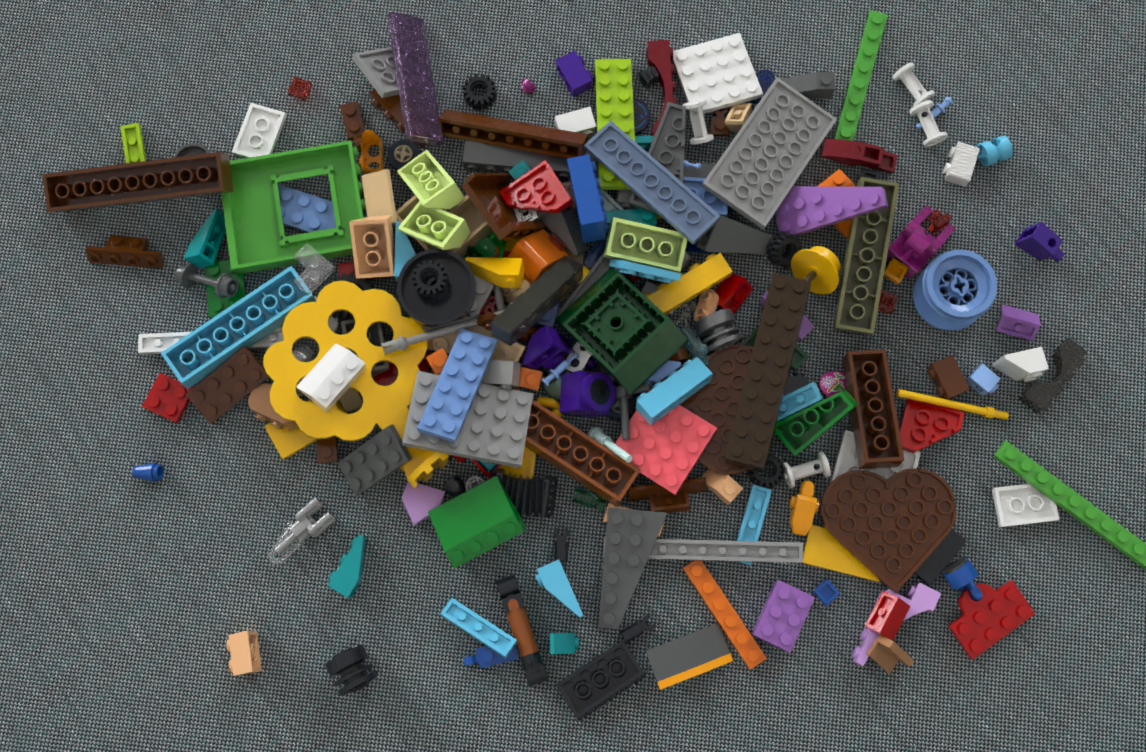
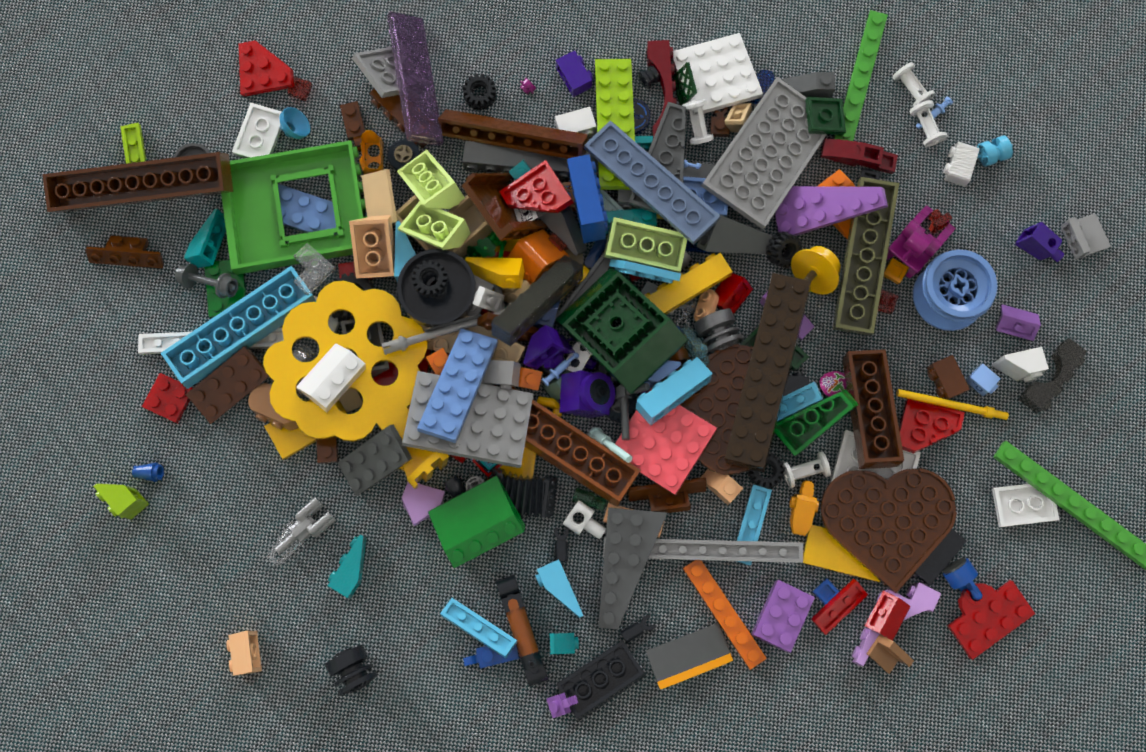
(122, 499): none -> lime slope
(262, 70): none -> red plate
(296, 120): none -> dark azure piece
(488, 299): none -> white plate
(560, 705): none -> medium lavender plate
(587, 524): none -> white piece
(691, 86): none -> dark green window
(825, 116): none -> dark green tile
(839, 606): none -> red plate
(1085, 236): none -> light grey bracket

